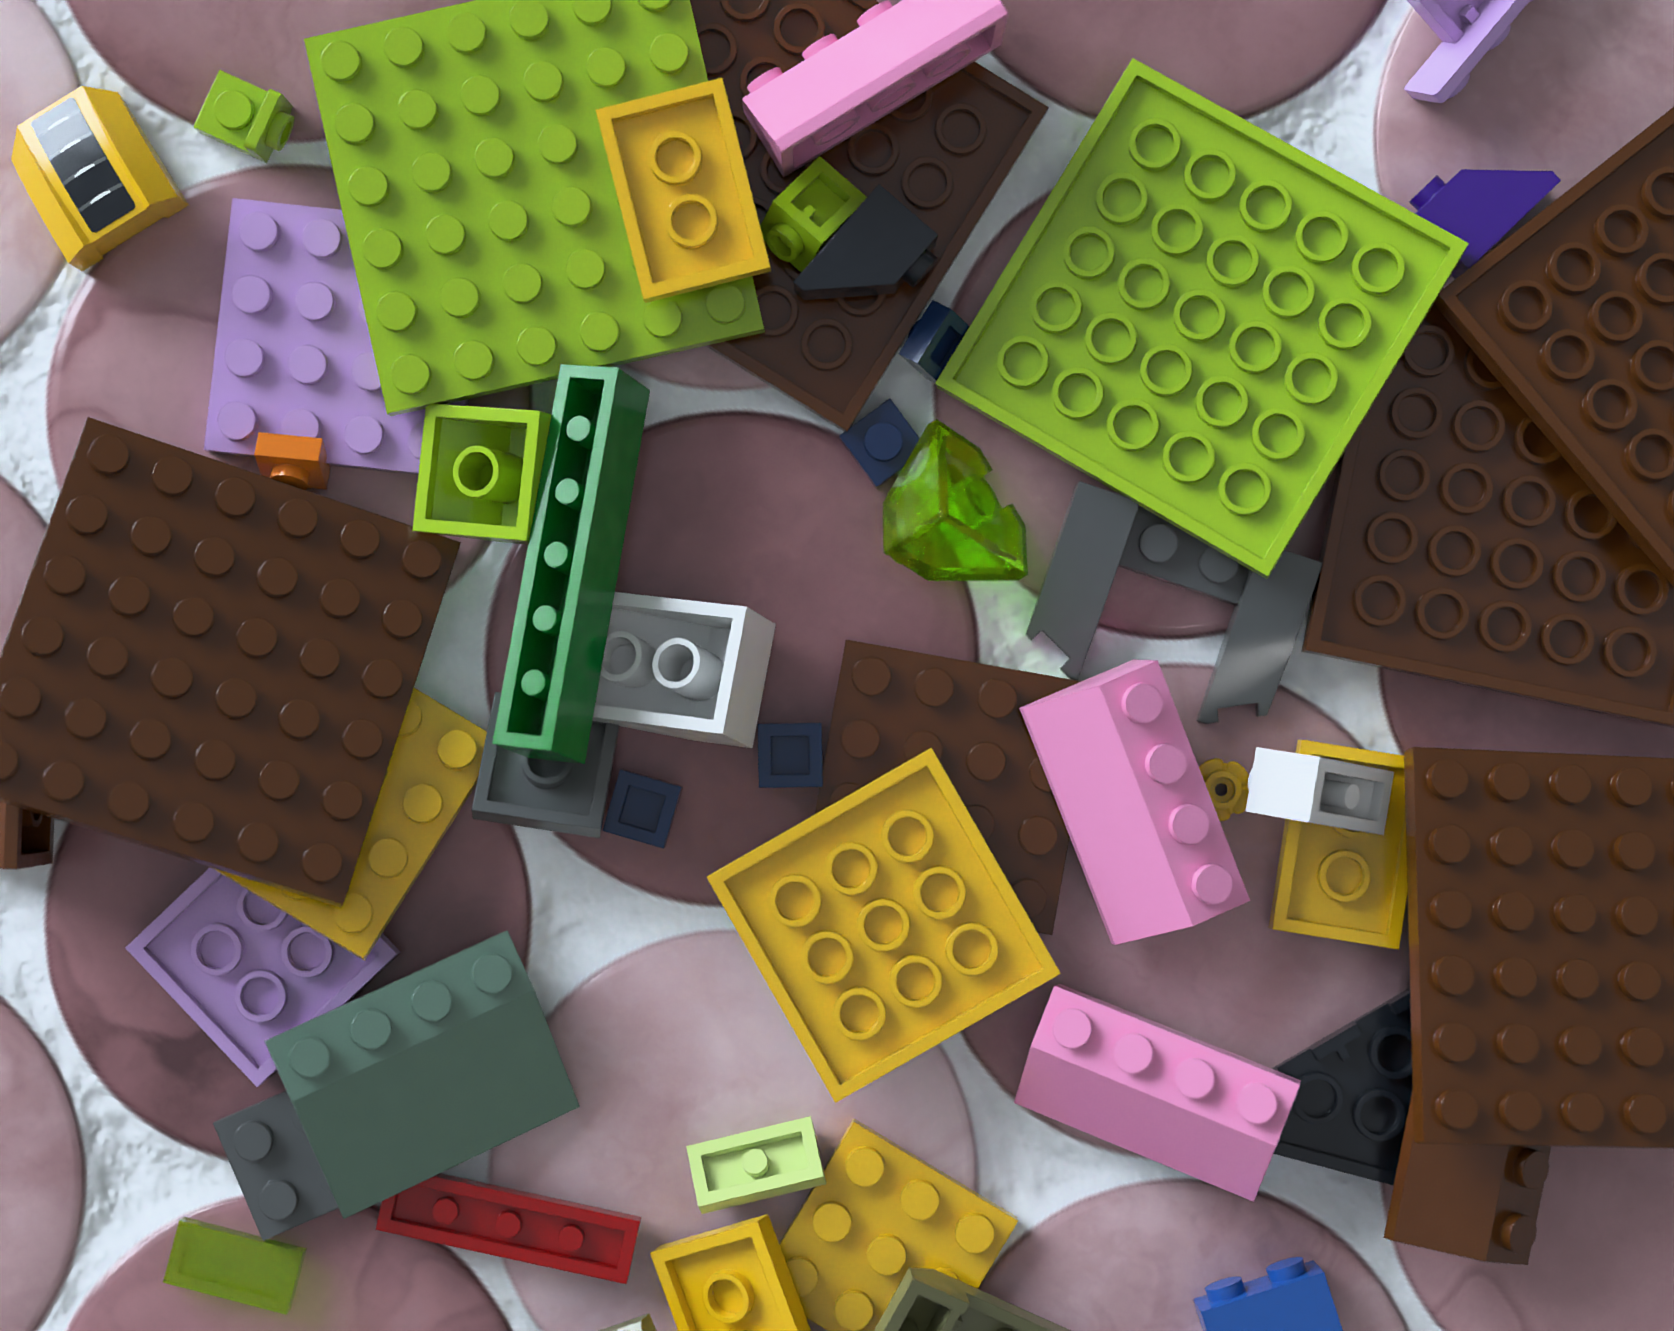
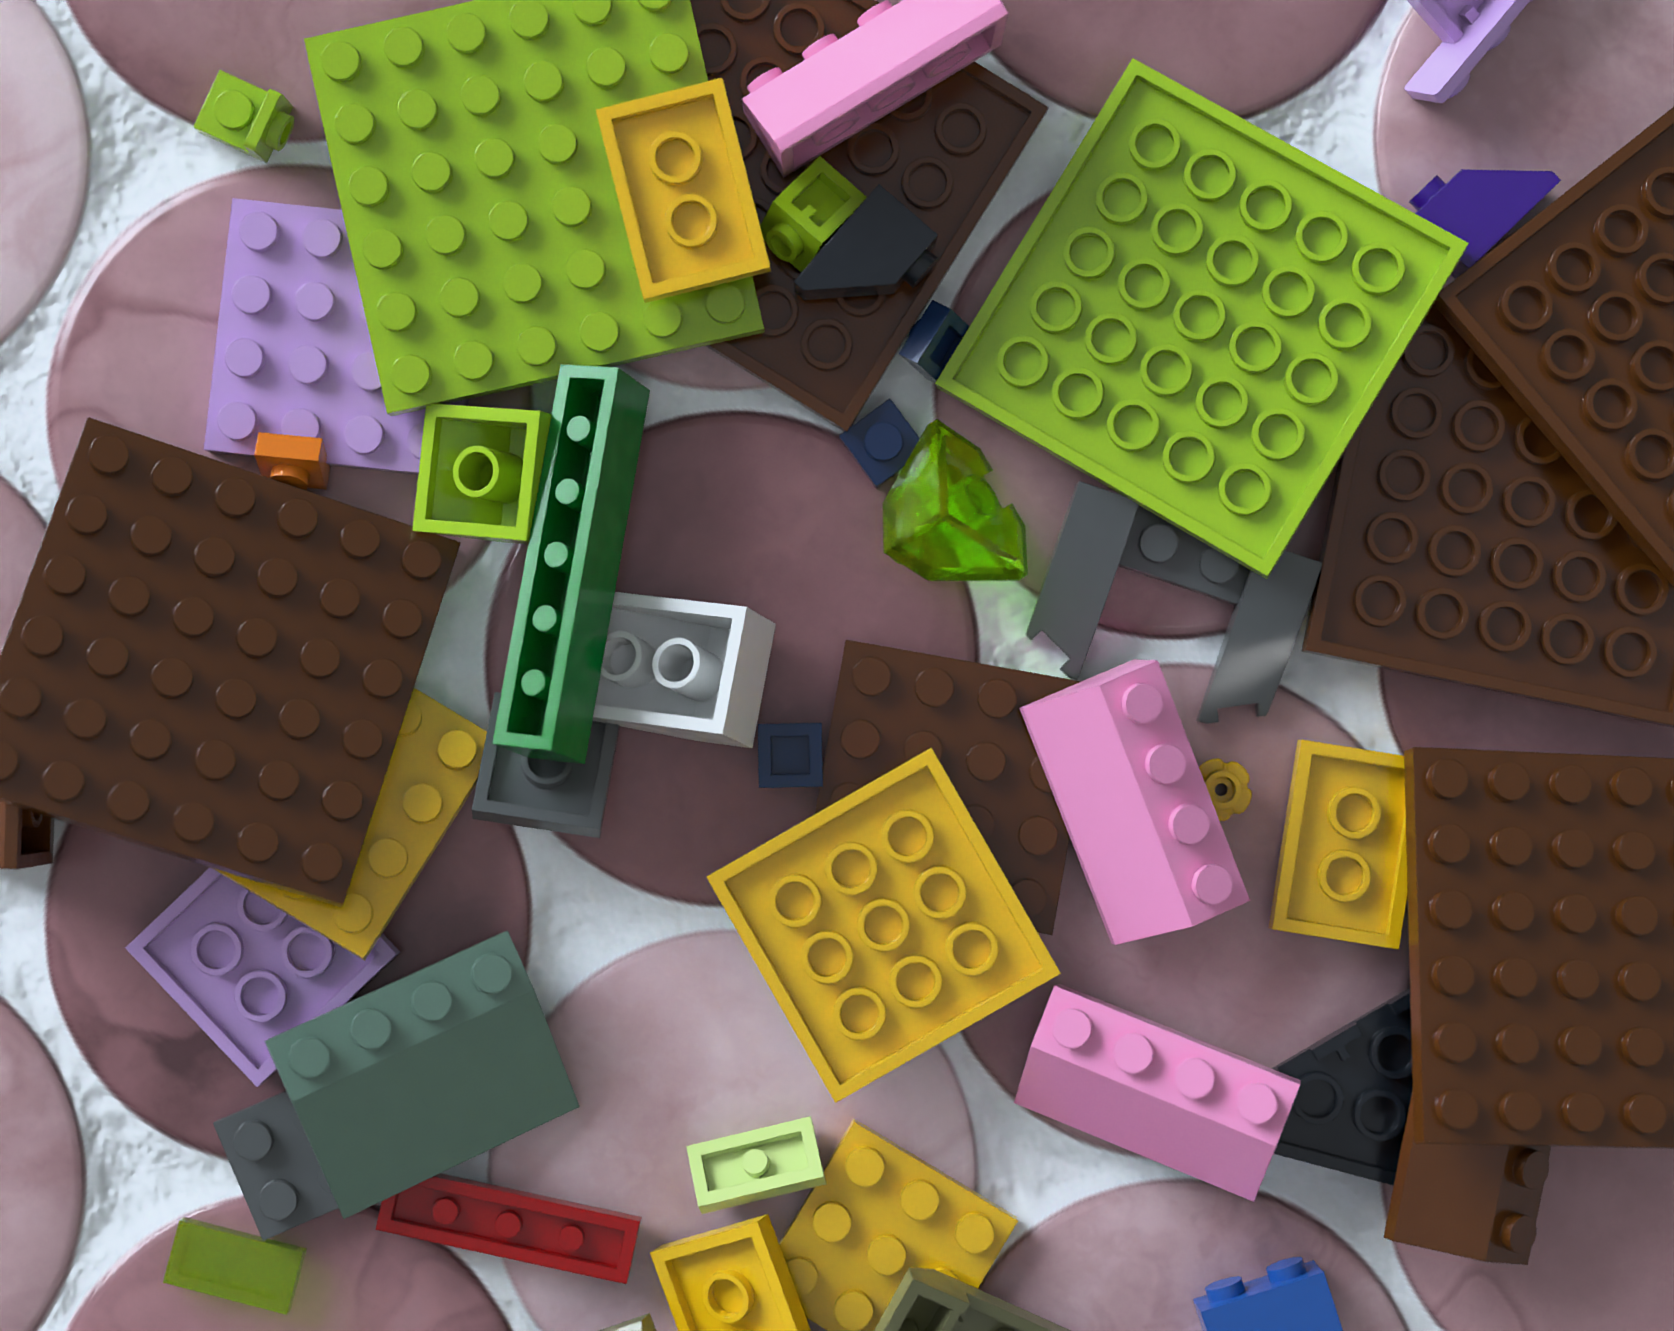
(92, 174): yellow slope -> none
(642, 808): dark blue plate -> none
(1319, 791): white slope -> none

